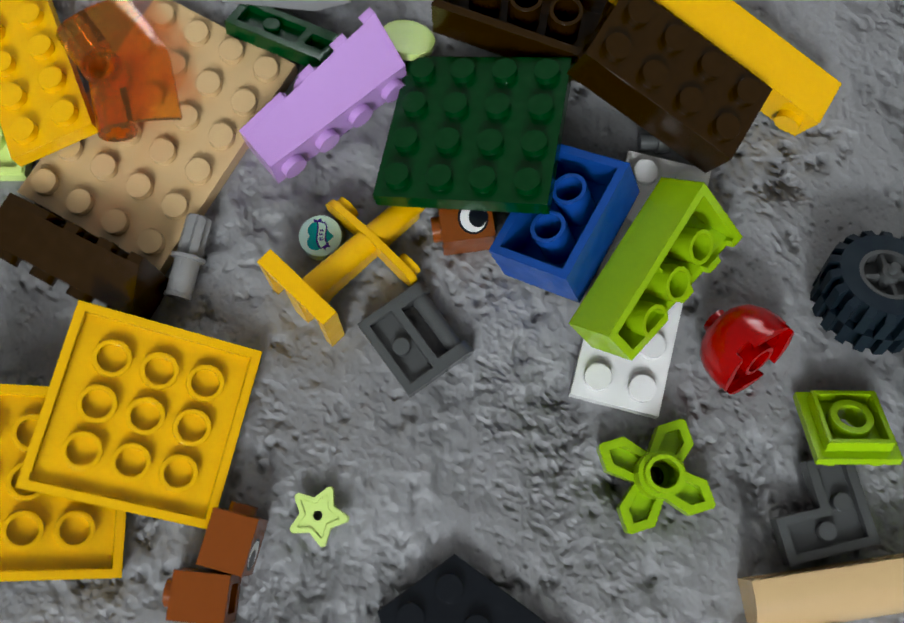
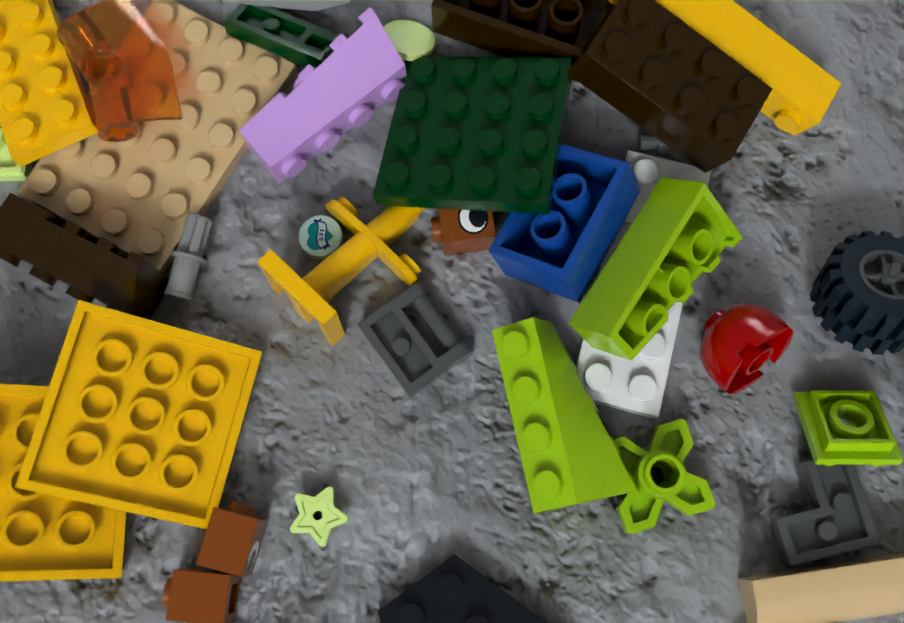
(555, 421): none -> lime wedge

